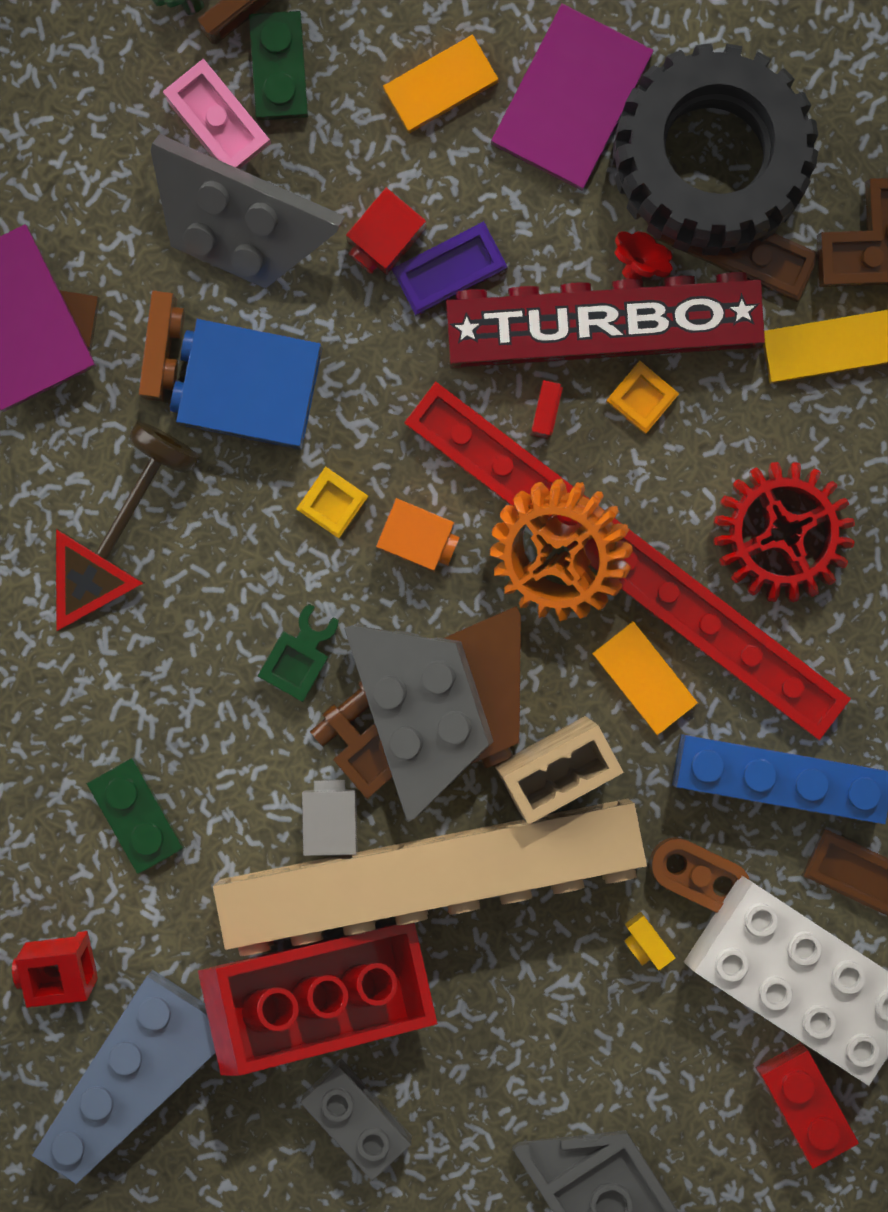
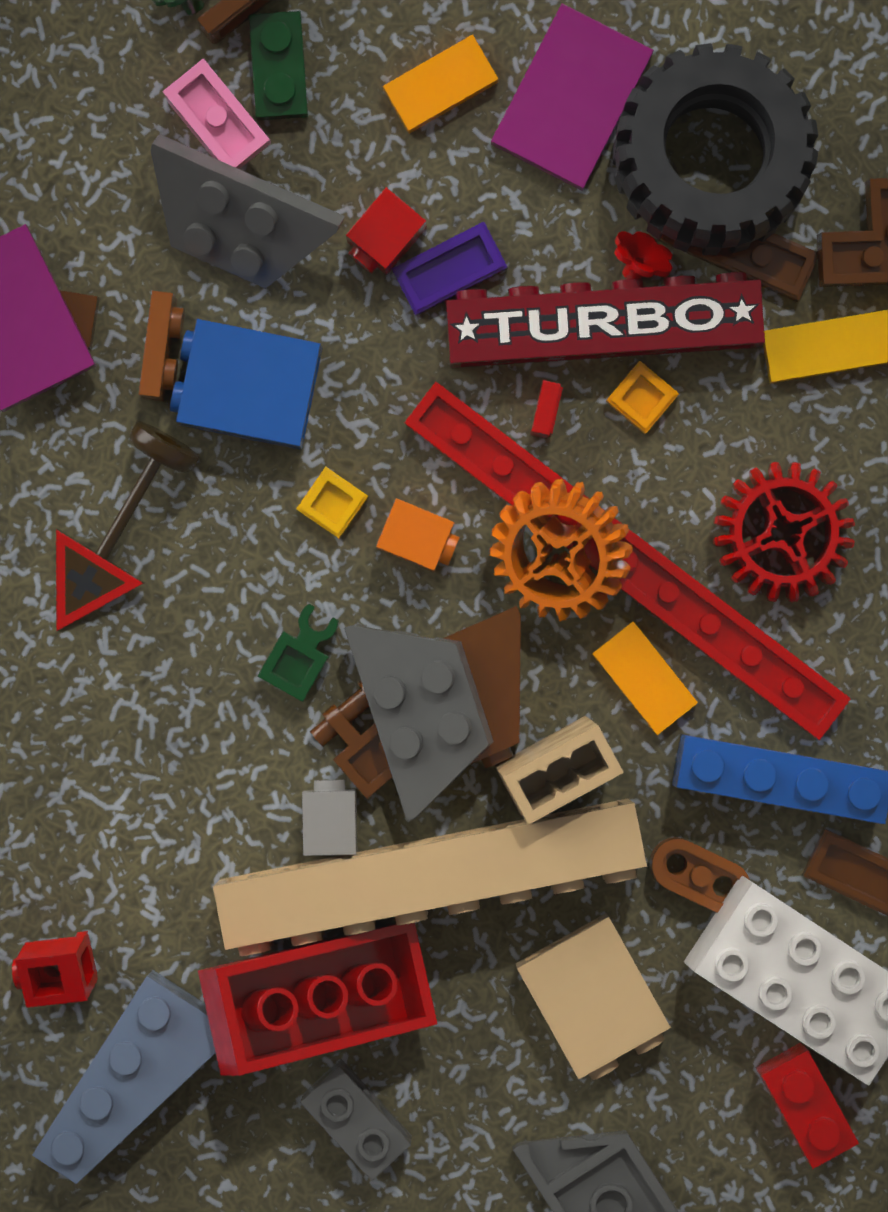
(135, 815): dark green plate -> none
(593, 998): none -> tan brick
(646, 943): yellow plate -> none

